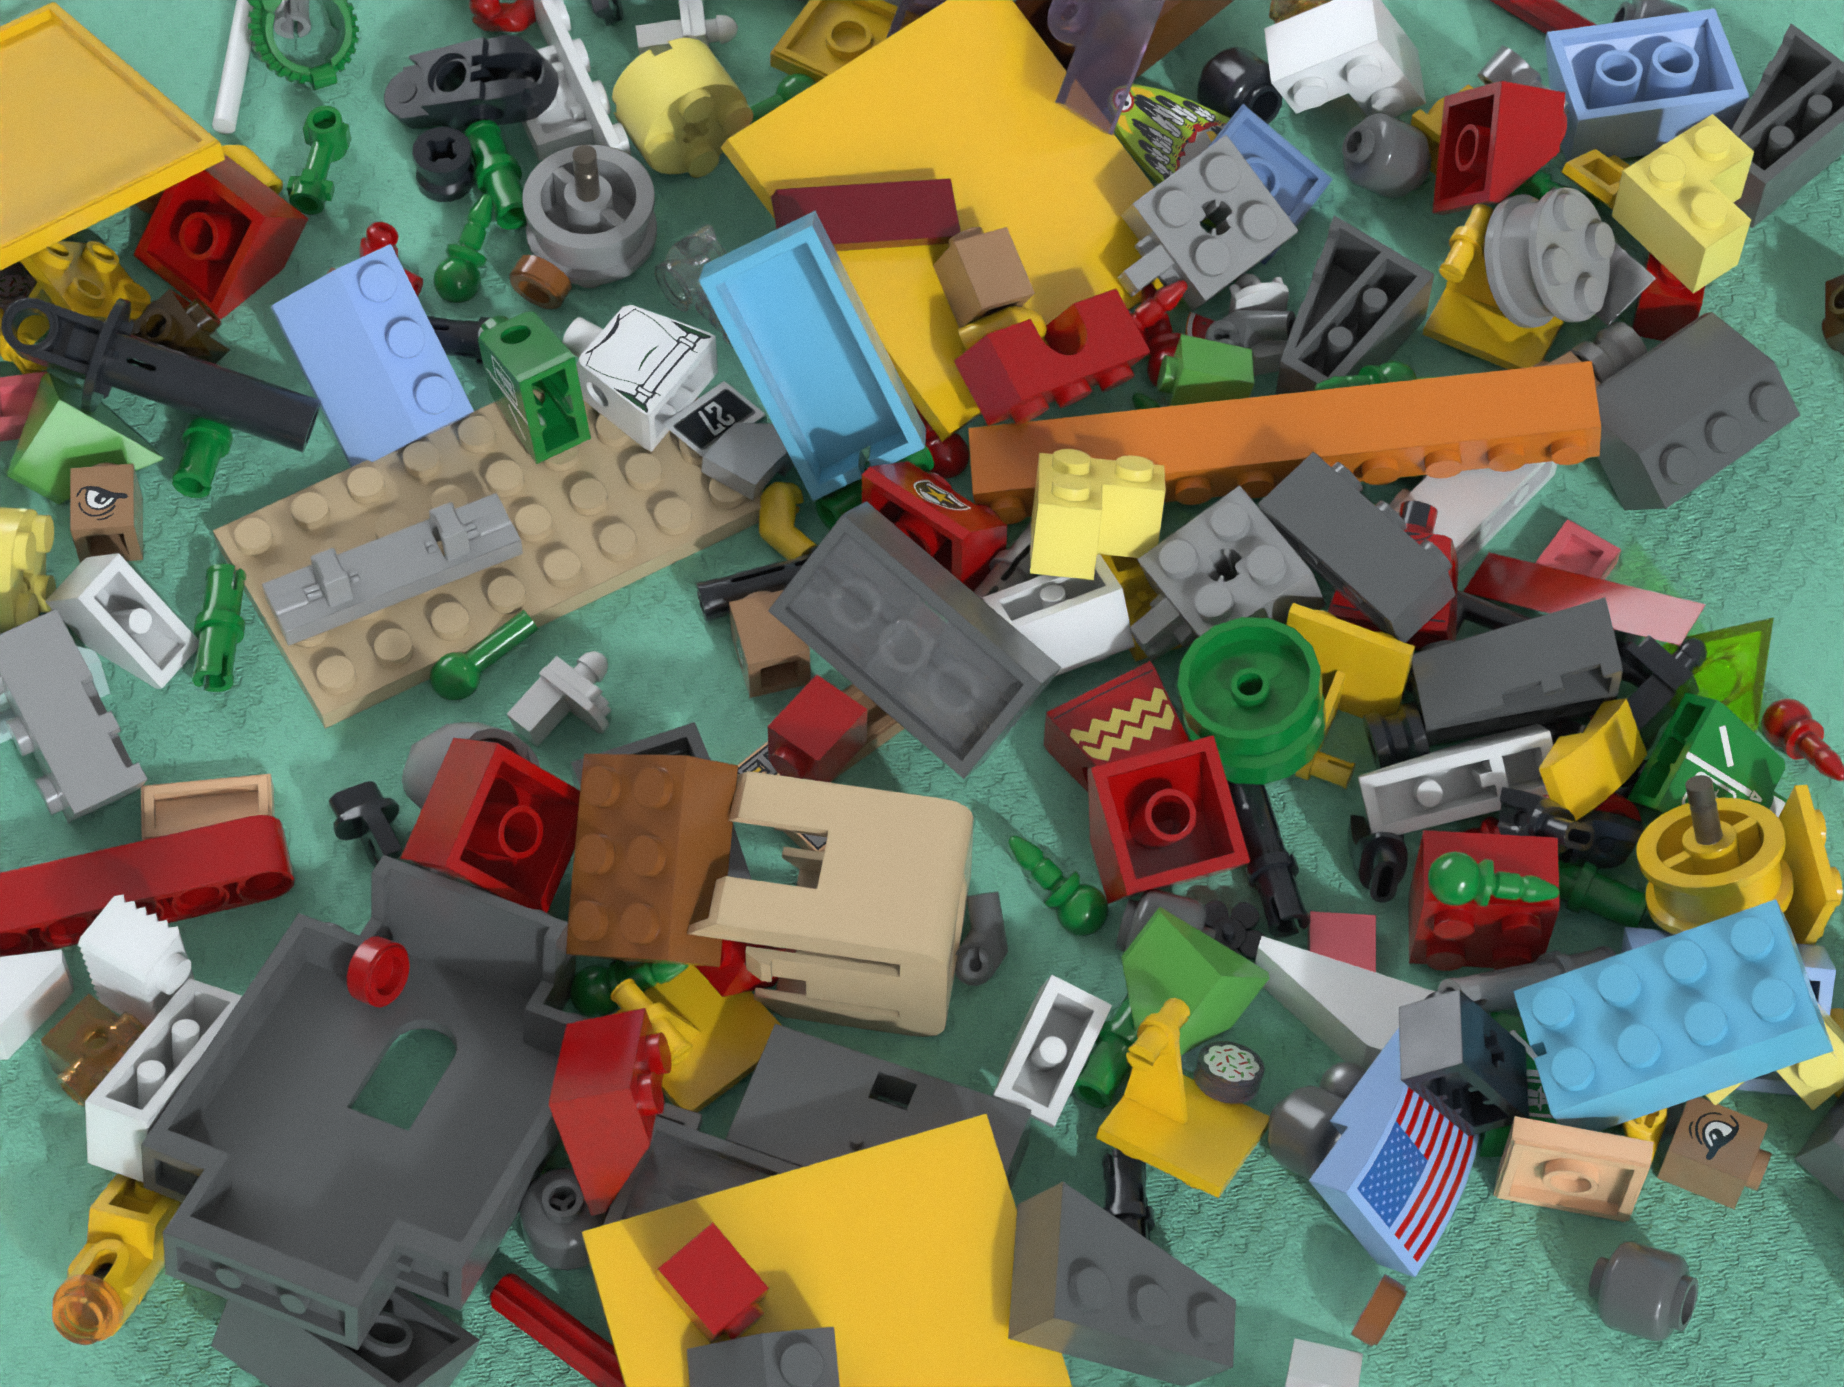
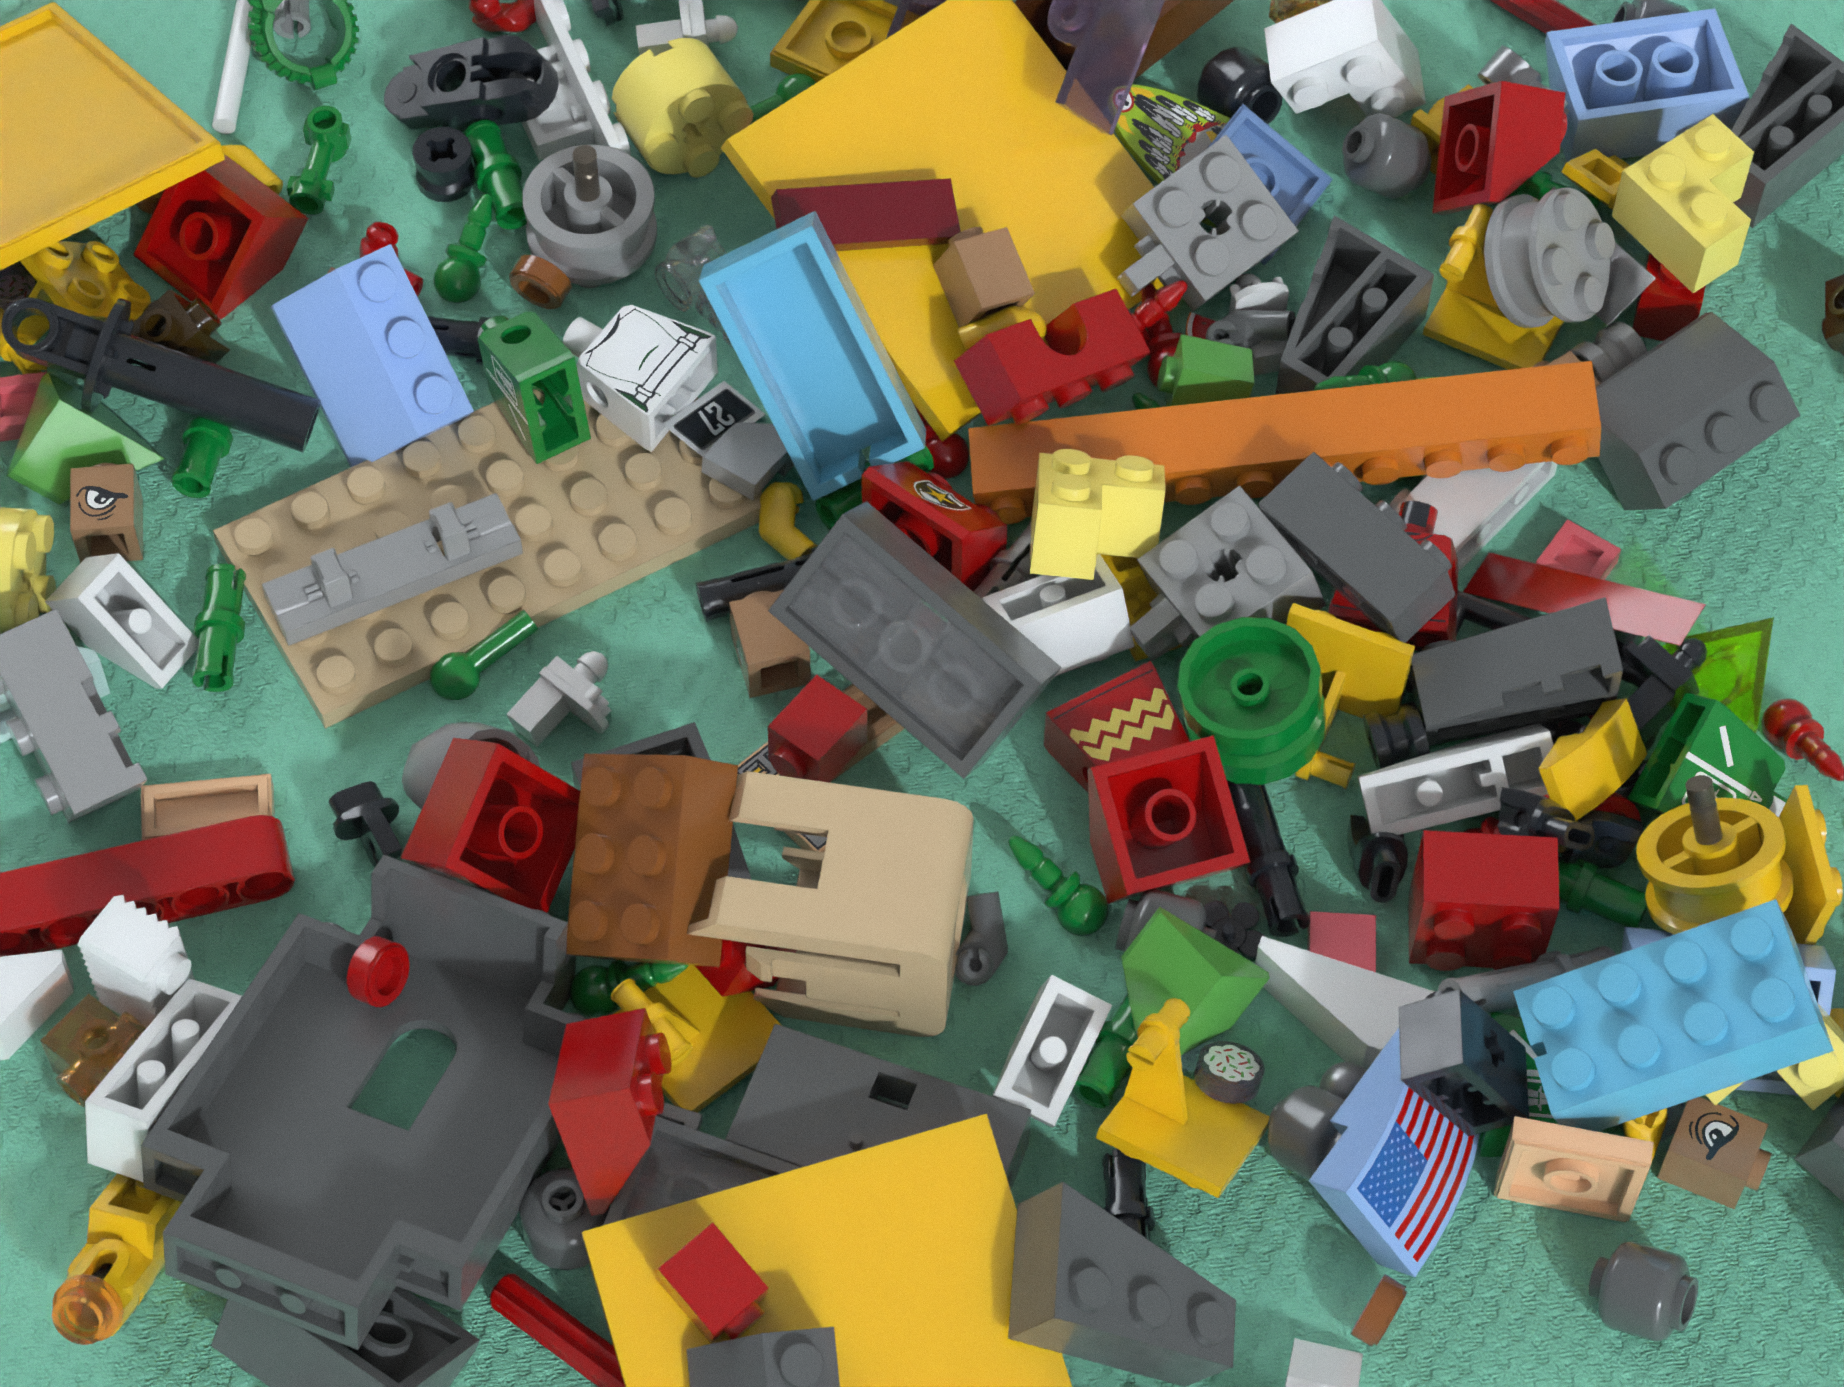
(1459, 879): green bar -> none

